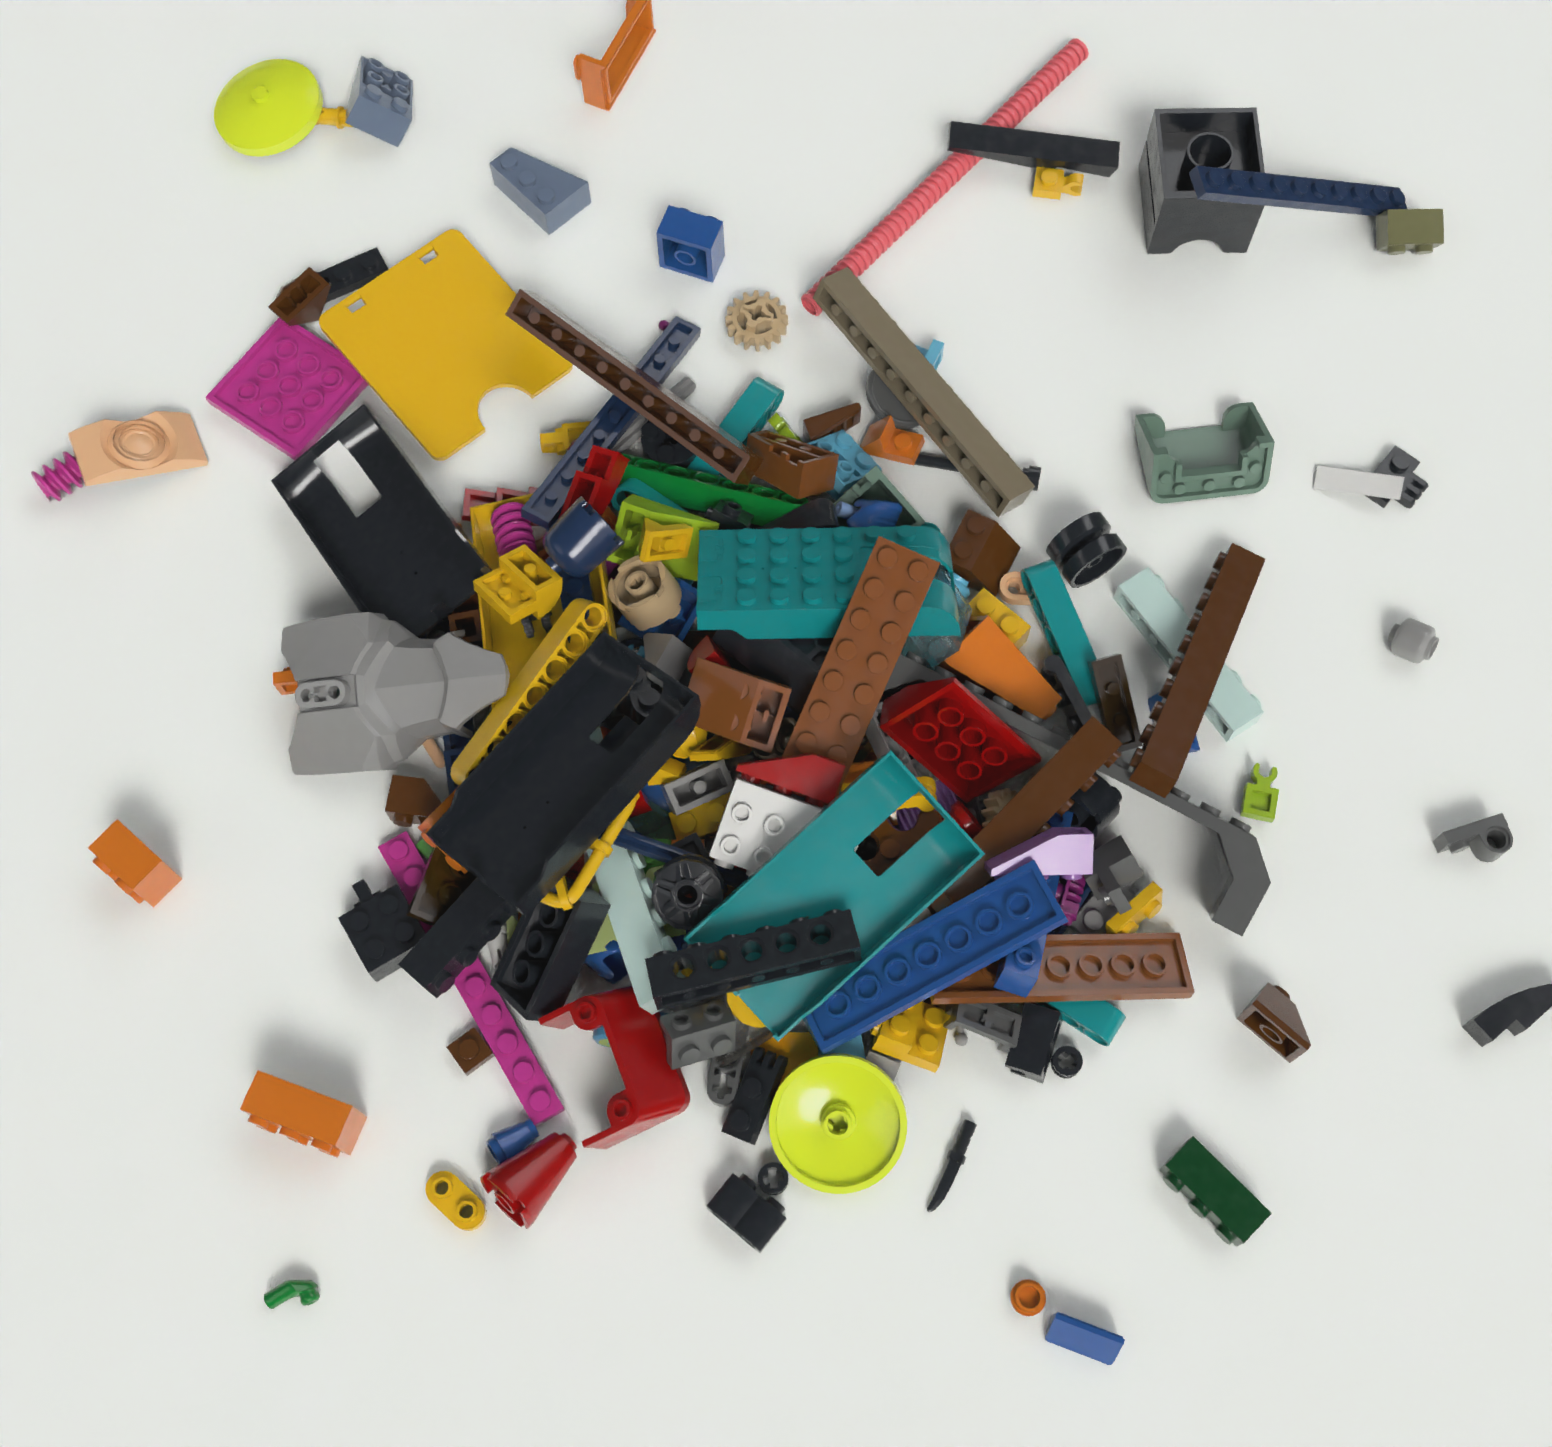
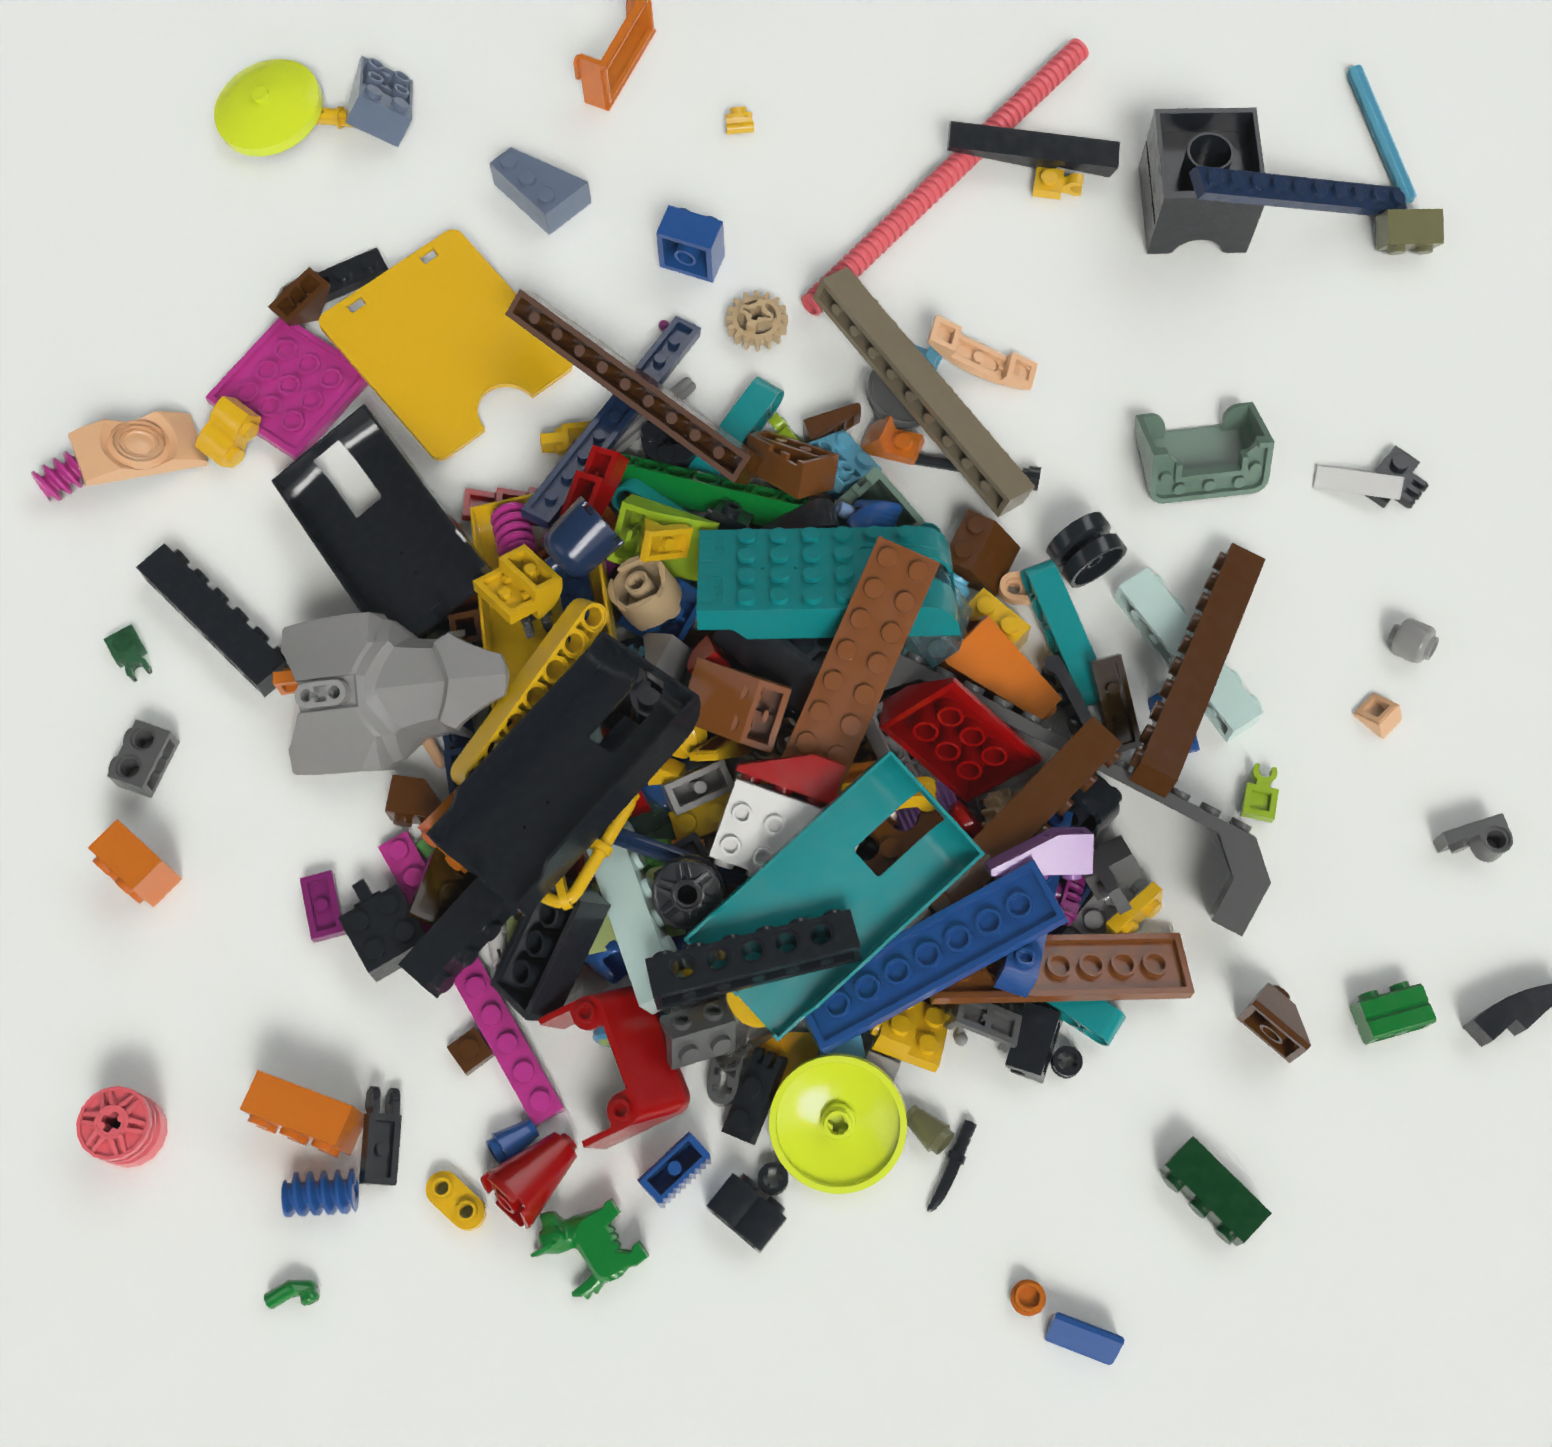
(128, 650): none -> clear green plate
(137, 1138): none -> coral wheel
(150, 760): none -> dark grey brick
(213, 618): none -> black brick
(228, 432): none -> yellow brick
(320, 1194): none -> blue piece
(322, 906): none -> magenta plate
(380, 1139): none -> black hinge
(595, 1241): none -> green animal
(675, 1170): none -> blue brick
(739, 121): none -> yellow plate
(929, 1130): none -> olive cone
(979, 359): none -> light nougat slope
(1379, 714): none -> light nougat slope
(1381, 132): none -> medium azure axle
(1393, 1012): none -> green brick

